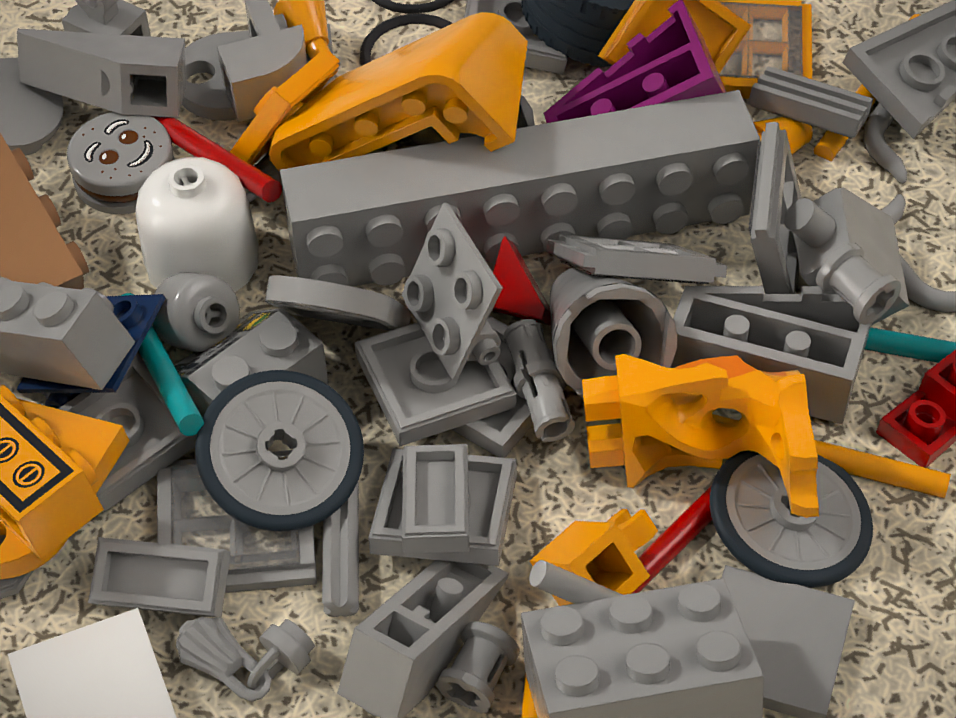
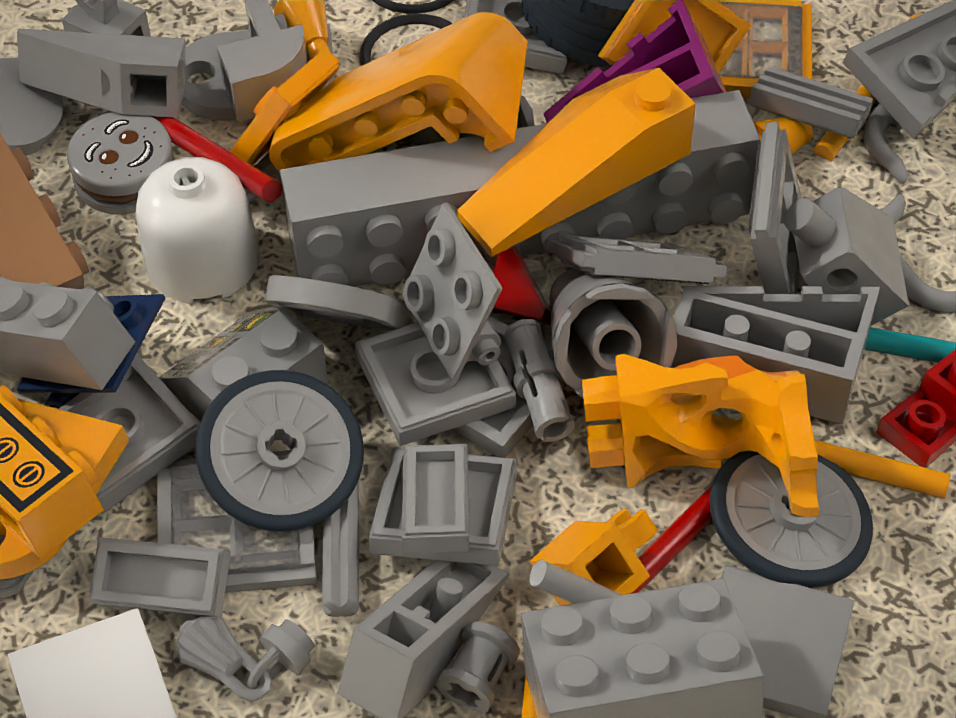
(170, 384): teal bar -> none
(196, 311): light grey head -> none
(583, 157): none -> light orange wedge
(858, 283): light grey bush -> none

